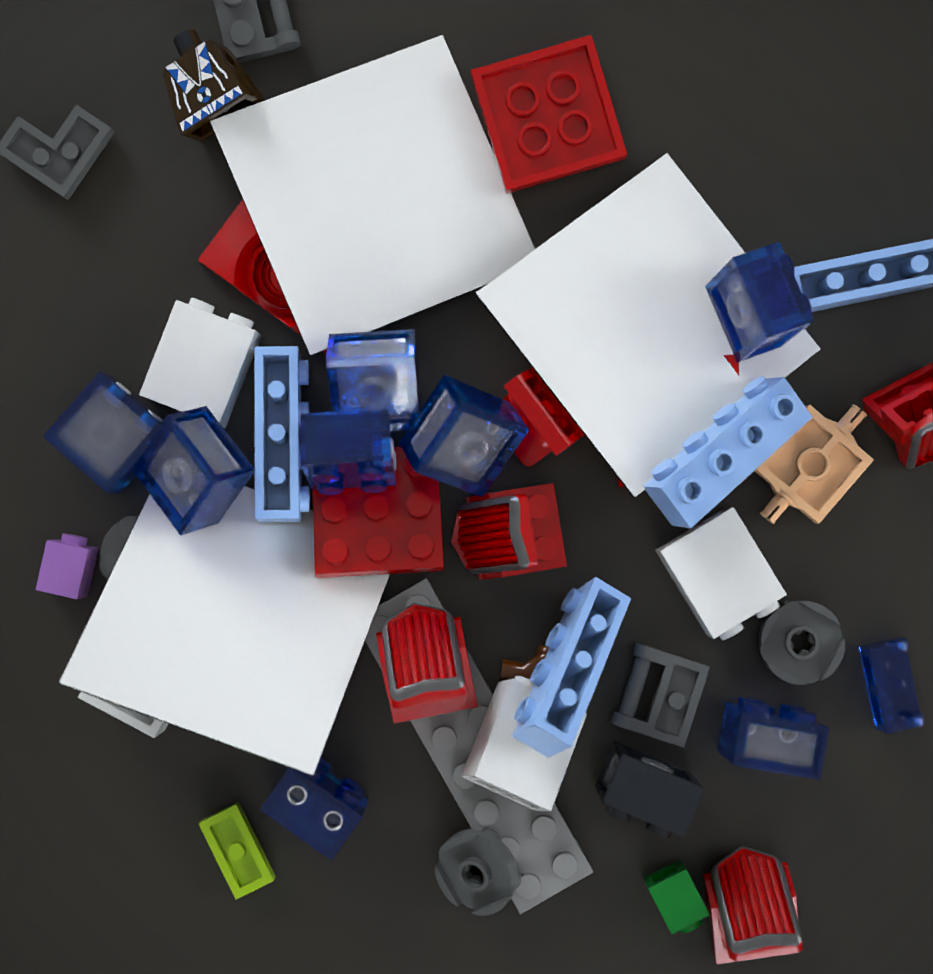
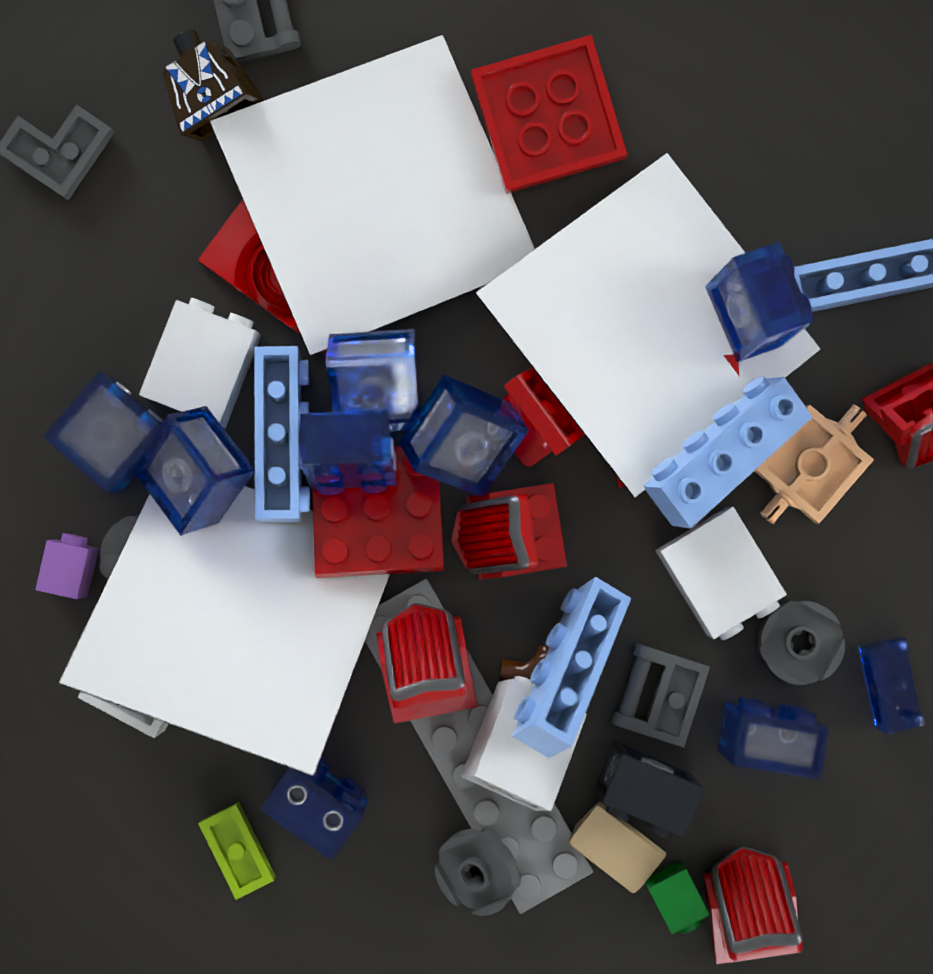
(616, 847): none -> tan slope

